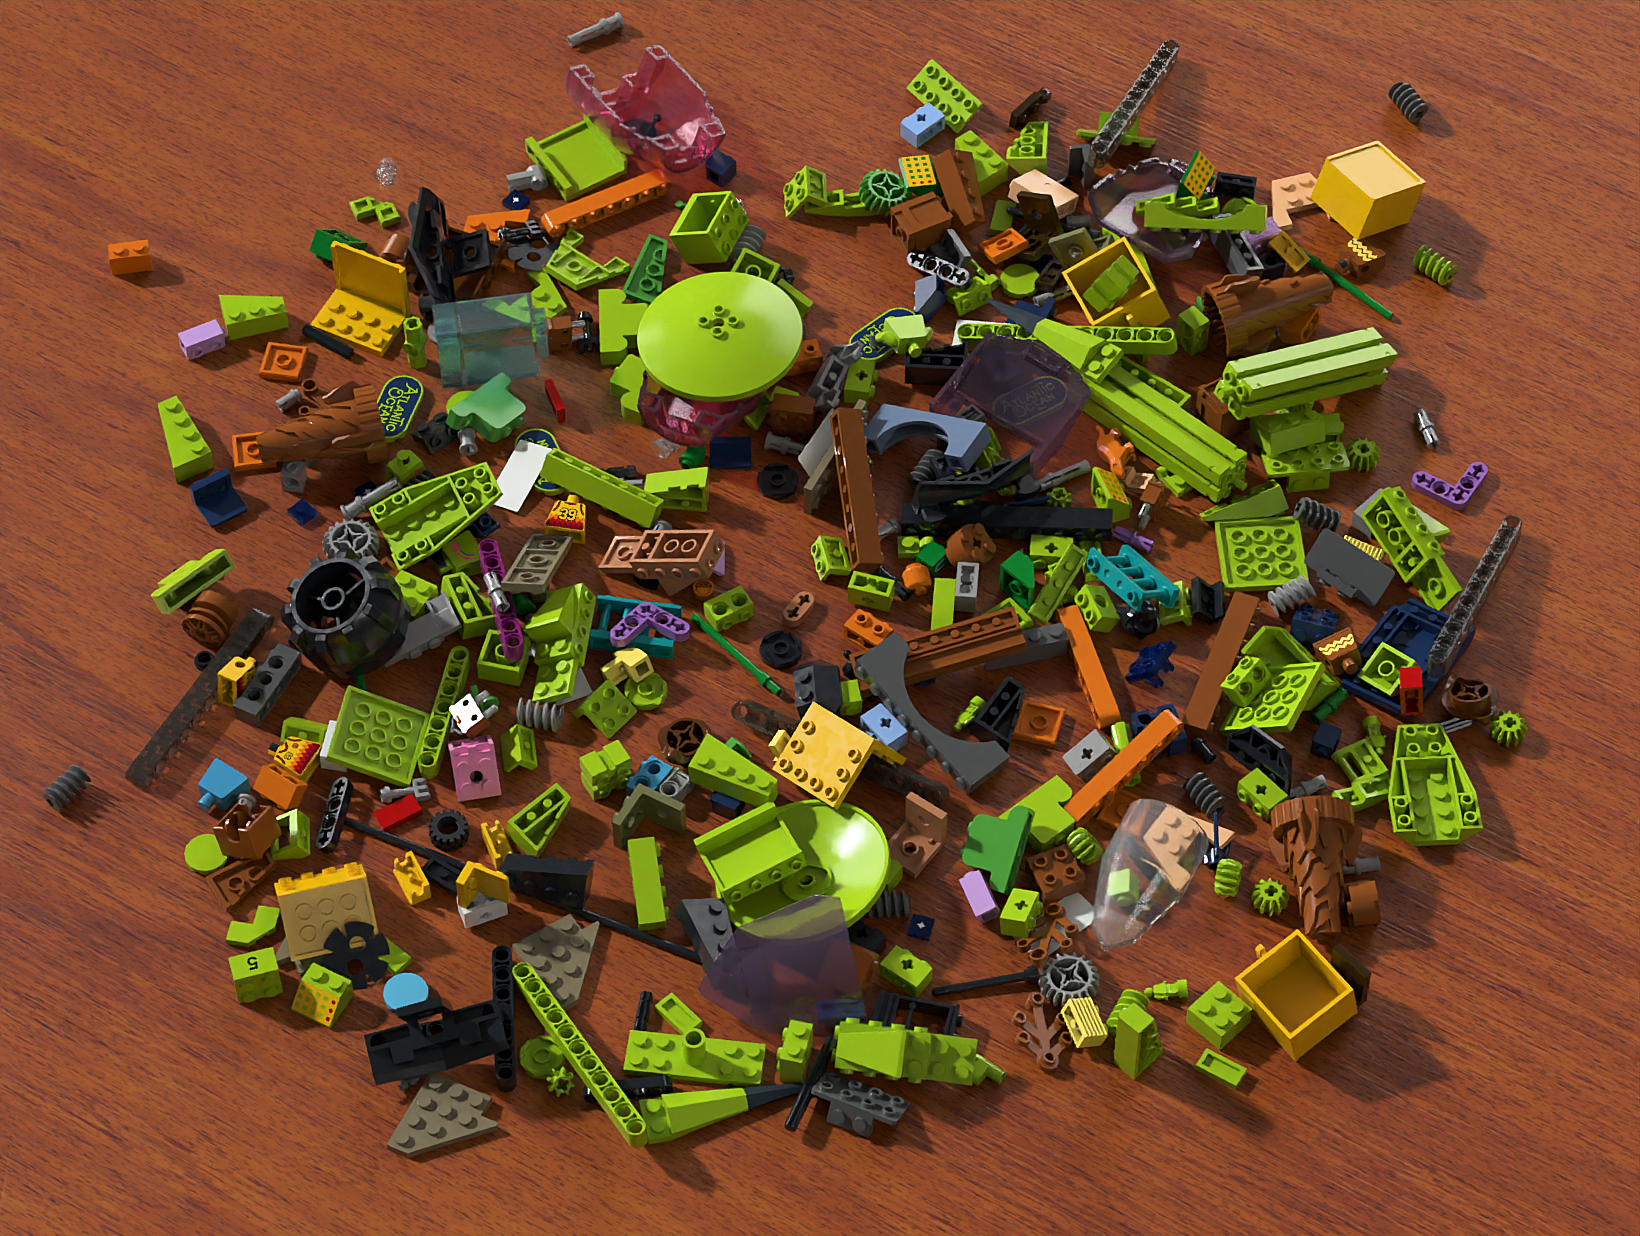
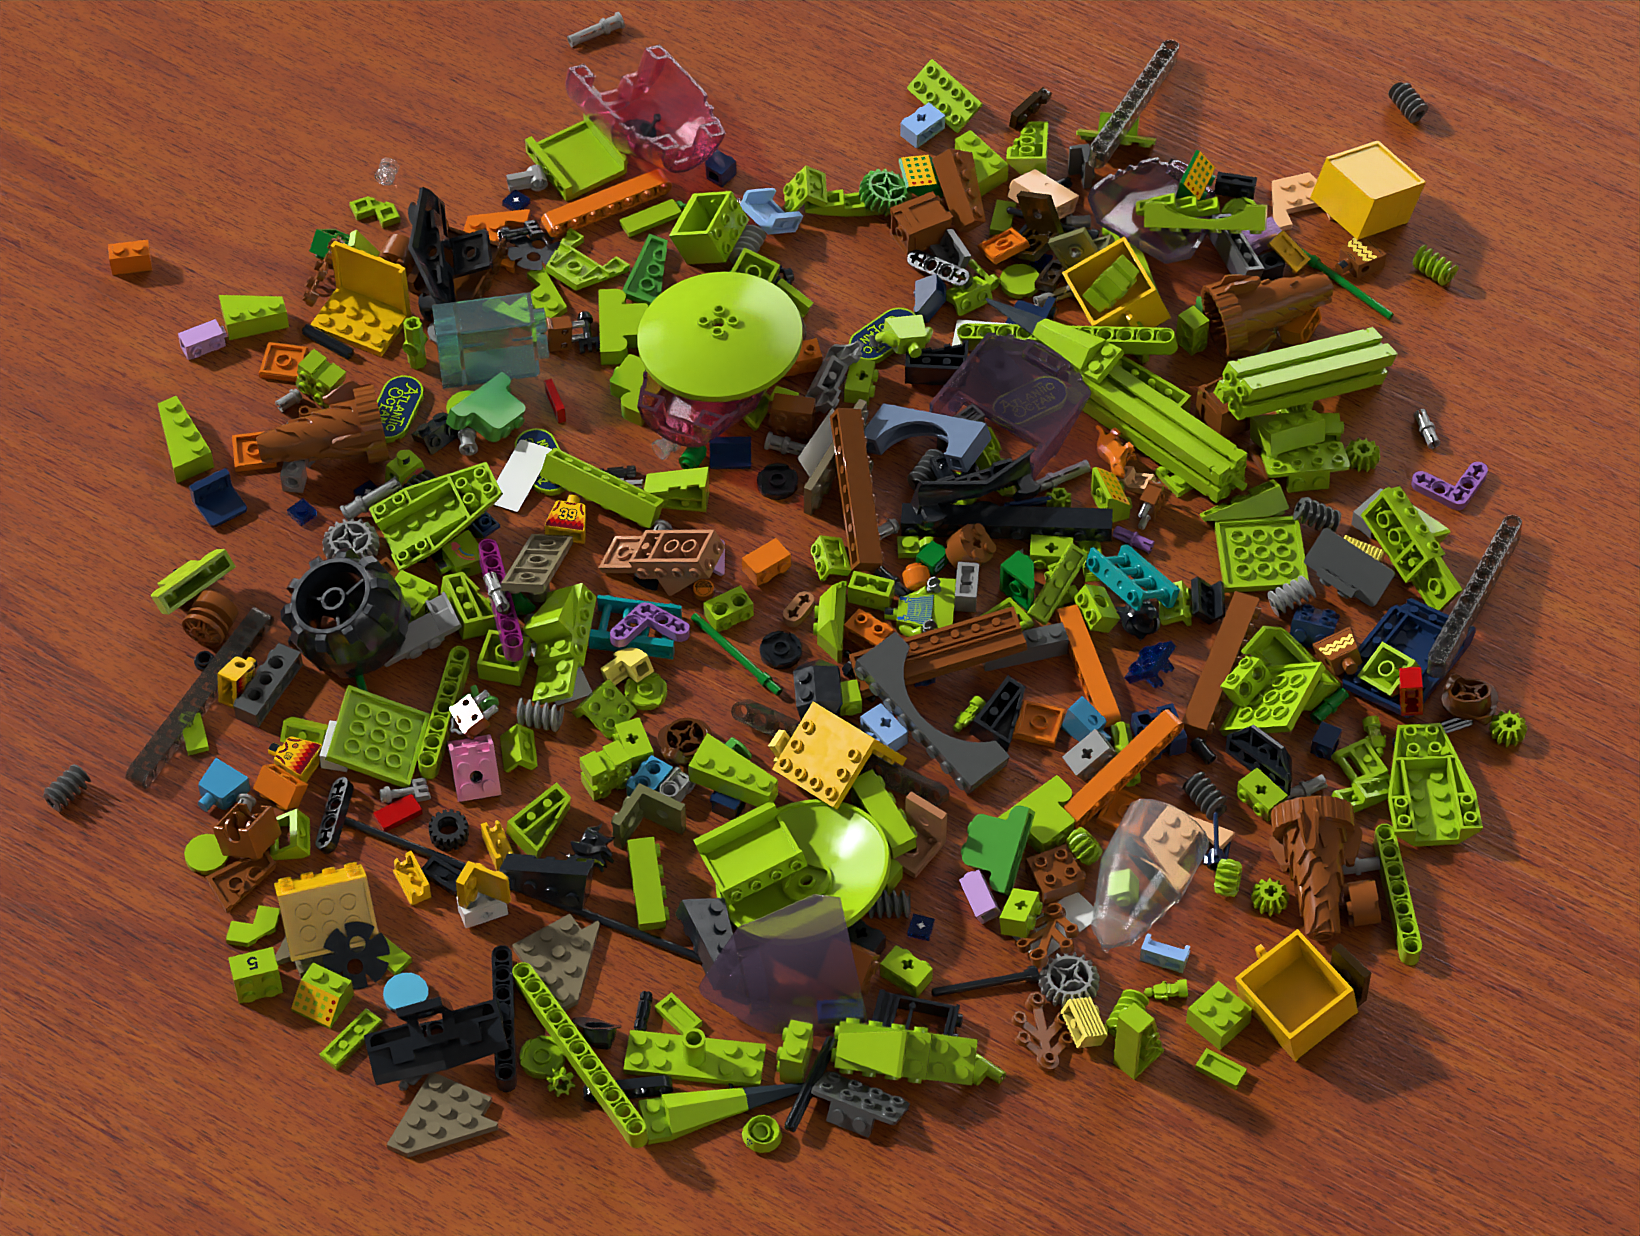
(195, 737): none -> lime tile
(311, 296): none -> dark orange plant
(318, 376): none -> lime brick
(350, 1039): none -> lime tile
(359, 242): none -> lime tile
(594, 847): none -> black hair
(597, 1032): none -> black piece
(634, 740): none -> lime brick
(650, 217): none -> lime tile
(755, 1134): none -> lime hat
(766, 562): none -> orange brick
(767, 214): none -> light blue panel
(831, 620): none -> lime wedge
(872, 797): none -> lime wedge
(915, 610): none -> torso
(1083, 719): none -> dark azure torso
(1164, 955): none -> light blue hinge
(1397, 903): none -> lime beam

